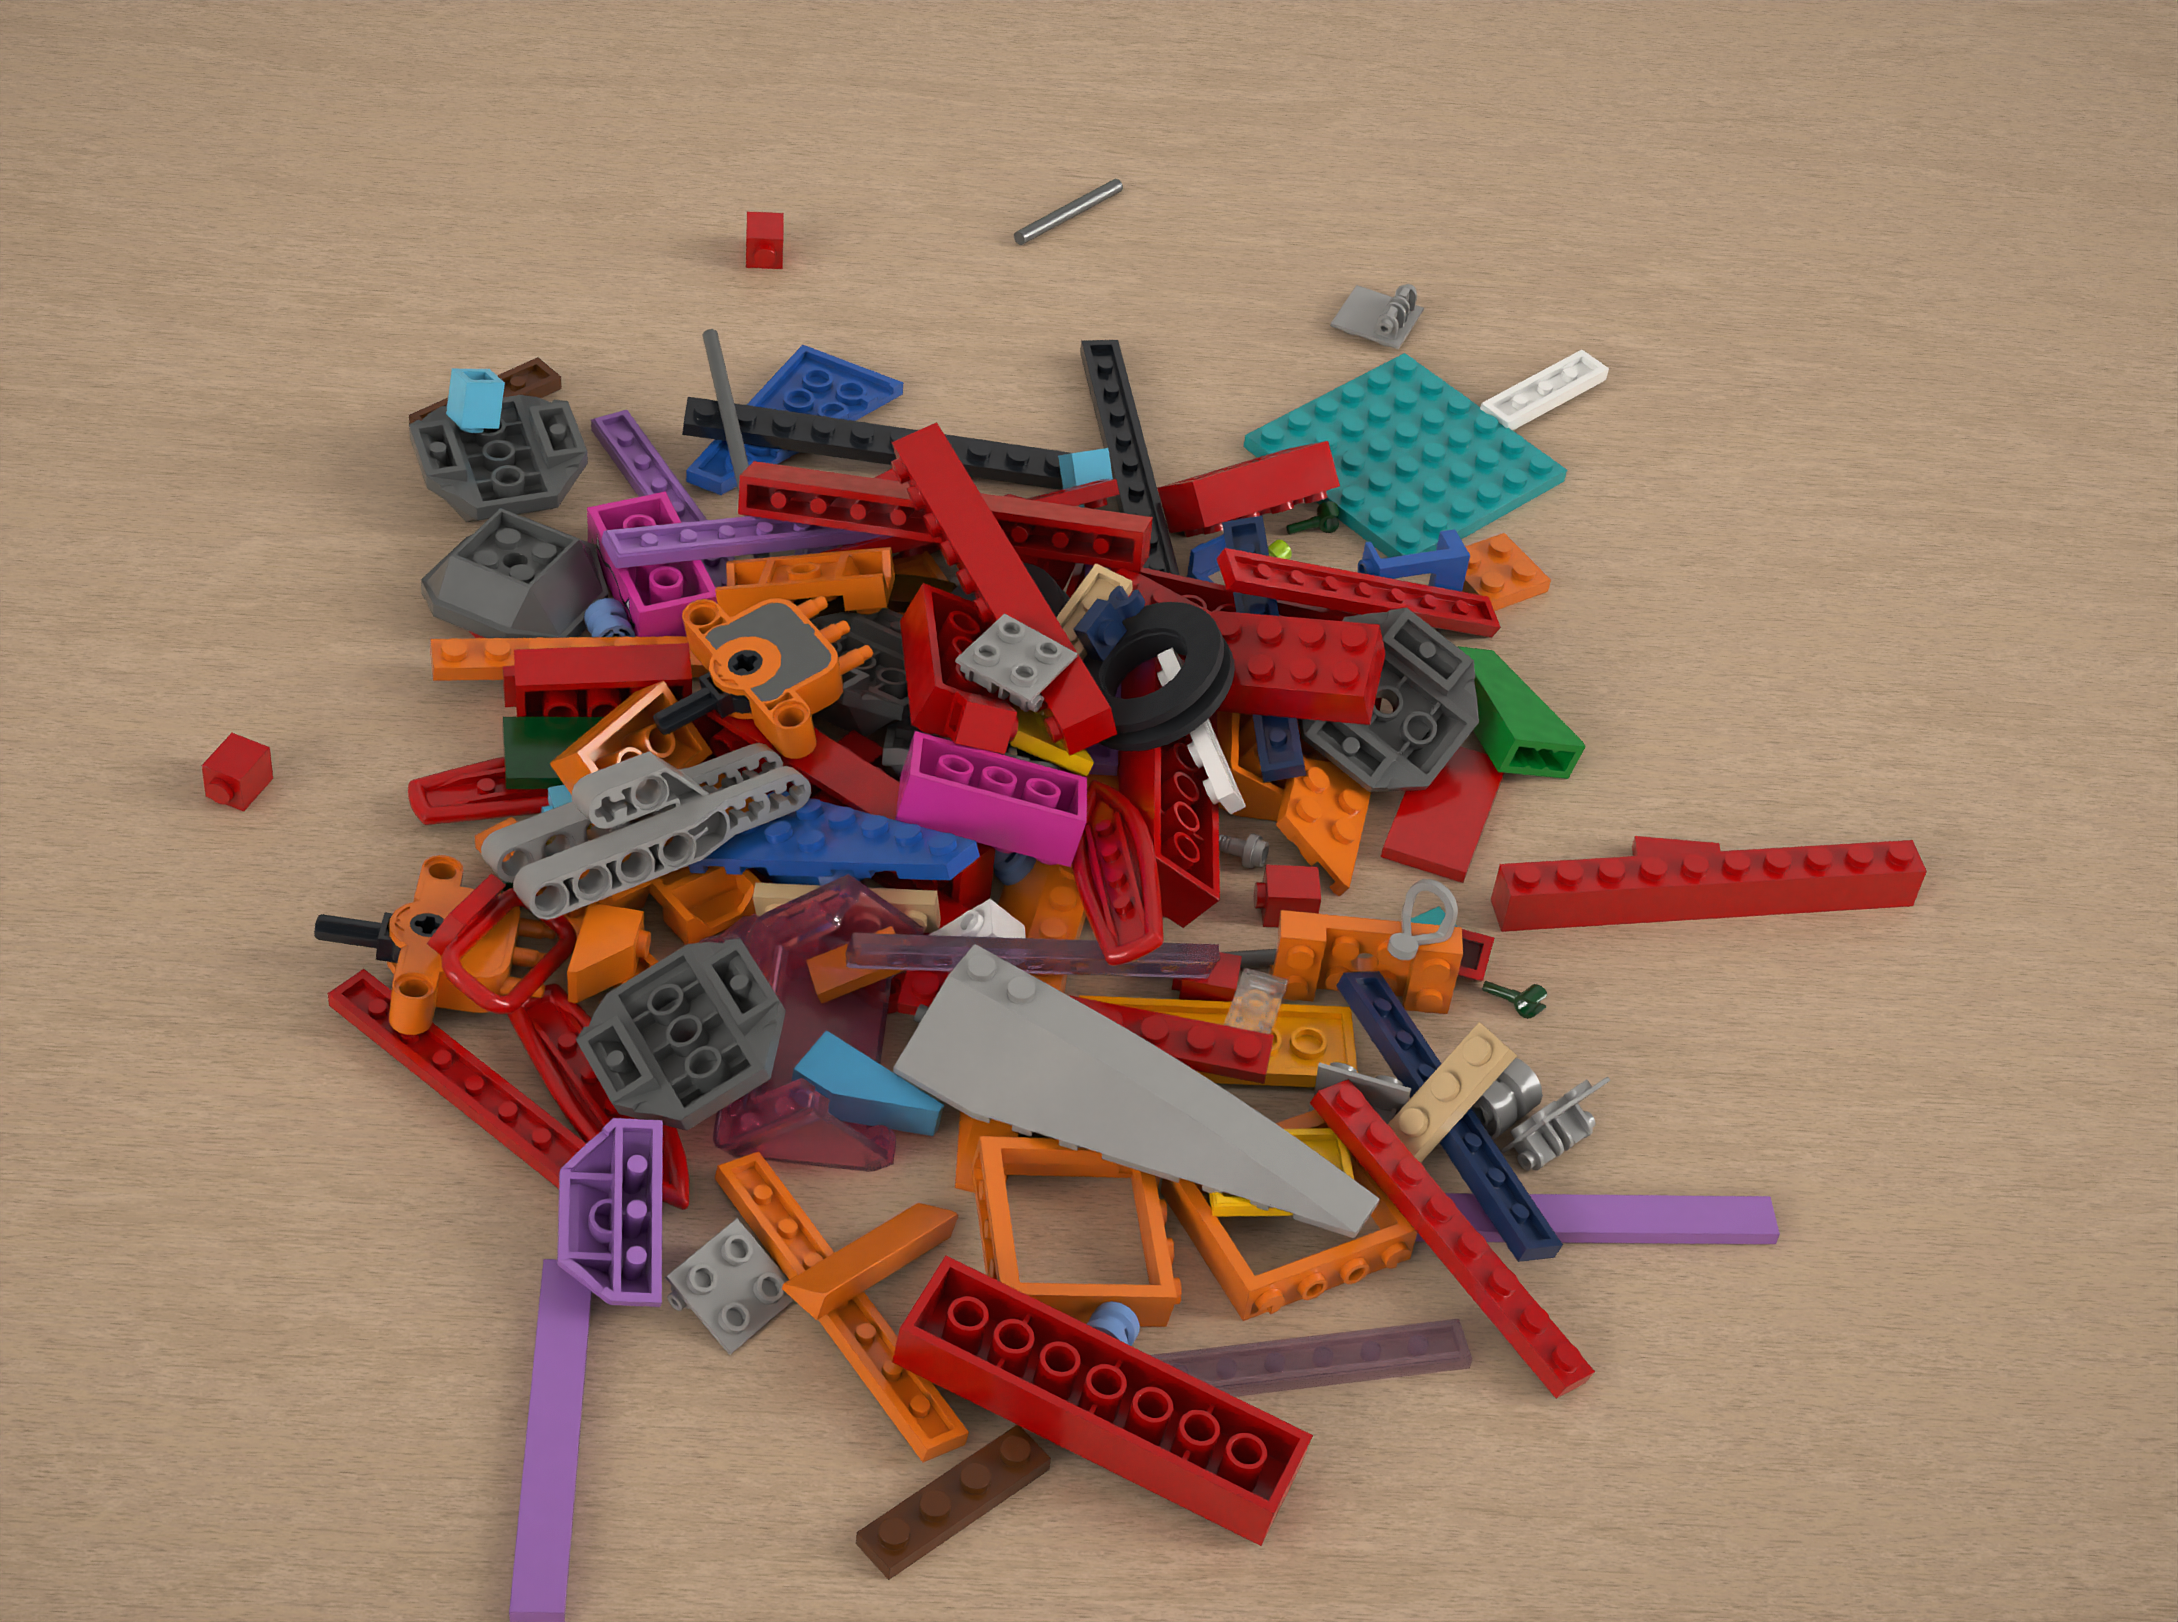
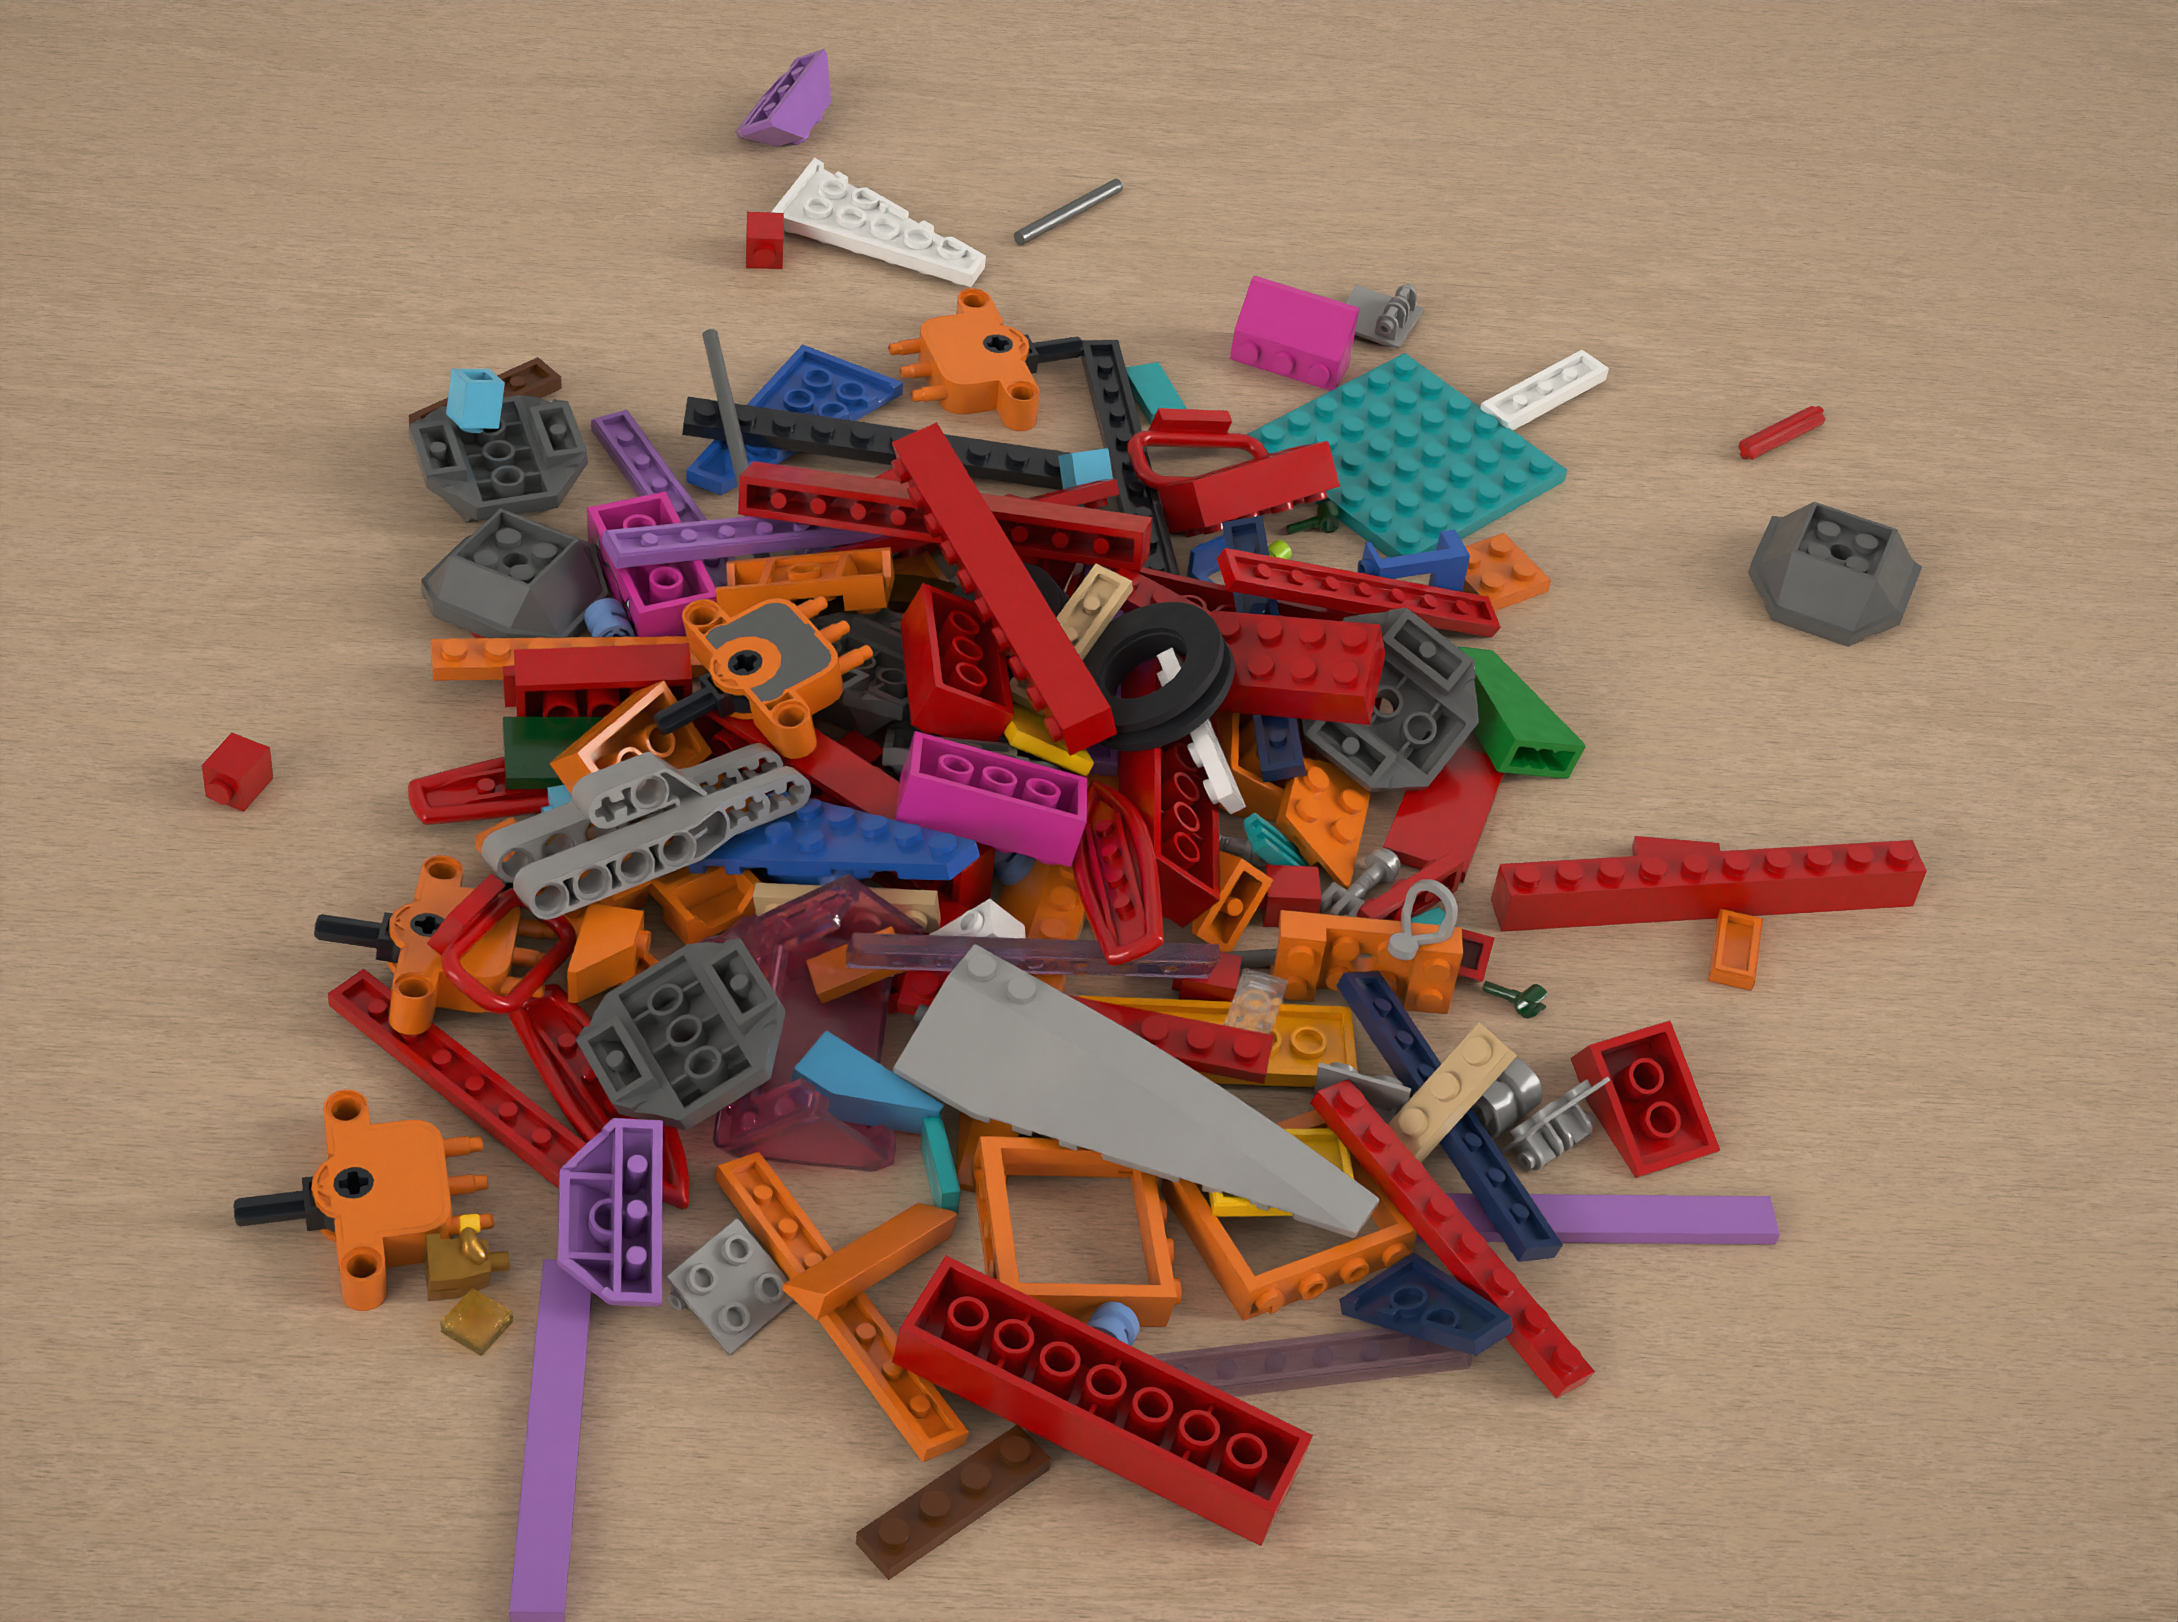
(374, 1195): none -> orange piece
(461, 1262): none -> pearl gold piece
(476, 1322): none -> clear yellow tile
(791, 103): none -> medium lavender wedge
(871, 225): none -> white wing
(939, 1164): none -> teal tile
(981, 363): none -> orange piece
(981, 722): red brick -> none
(1015, 662): light grey hinge -> none
(1103, 625): dark blue plate -> none
(1152, 389): none -> teal tile
(1186, 429): none -> red bar
(1240, 895): none -> orange slope
(1271, 844): none -> teal tile
(1294, 333): none -> dark pink slope
(1381, 866): none -> light grey hinge
(1390, 904): none -> red plate
(1429, 1306): none -> dark blue wing
(1650, 1099): none -> red slope
(1735, 949): none -> orange tile
(1781, 432): none -> red axle
(1833, 574): none -> dark grey piece

